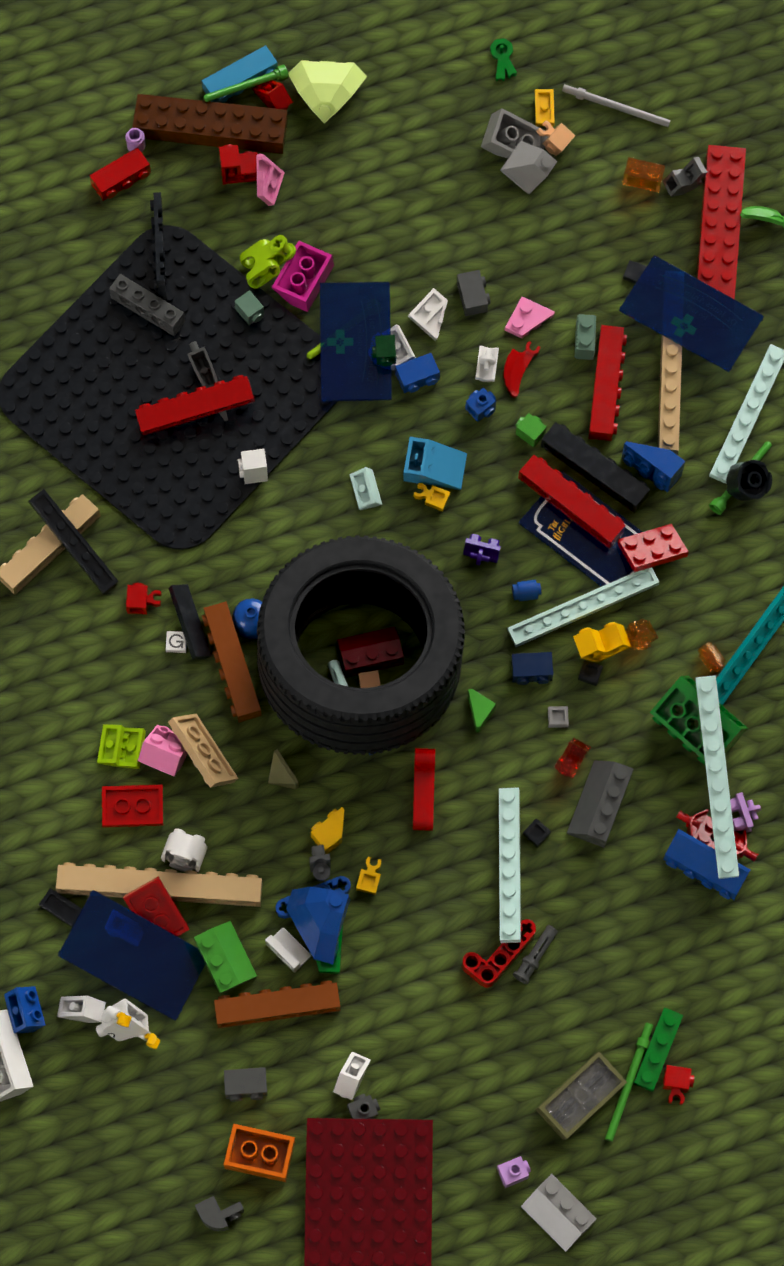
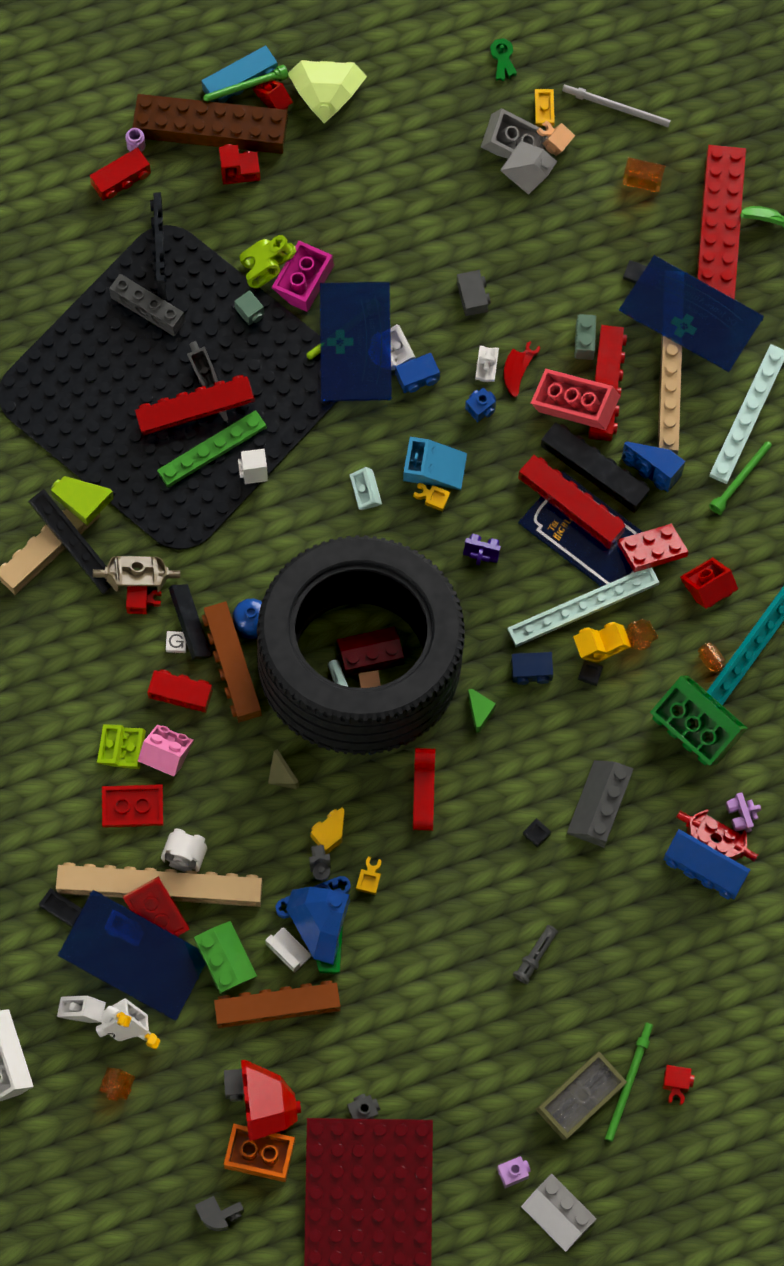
(24, 1009): blue brick -> none
(81, 497): none -> lime slope
(116, 1084): none -> clear orange brick
(121, 572): none -> dark tan plate
(180, 690): none -> red brick
(202, 750): tan plate -> none
(211, 448): none -> bright green plate
(268, 179): bright pink wing -> none
(268, 1101): none -> red brick
(351, 1076): white slope -> none
(384, 350): dark green brick -> none
(430, 313): white wing -> none
(502, 951): red beam -> none
(509, 865): light aqua plate -> none
(526, 590): blue brick -> none
(527, 317): bright pink wing -> none
(530, 429): bright green brick -> none
(558, 716): light grey tile -> none
(572, 758): clear red brick -> none
(575, 399): none -> coral brick
(658, 1049): green plate -> none
(685, 179): dark grey brick -> none
(709, 582): none -> red slope
(717, 777): light aqua plate -> none
(748, 480): black brick -> none

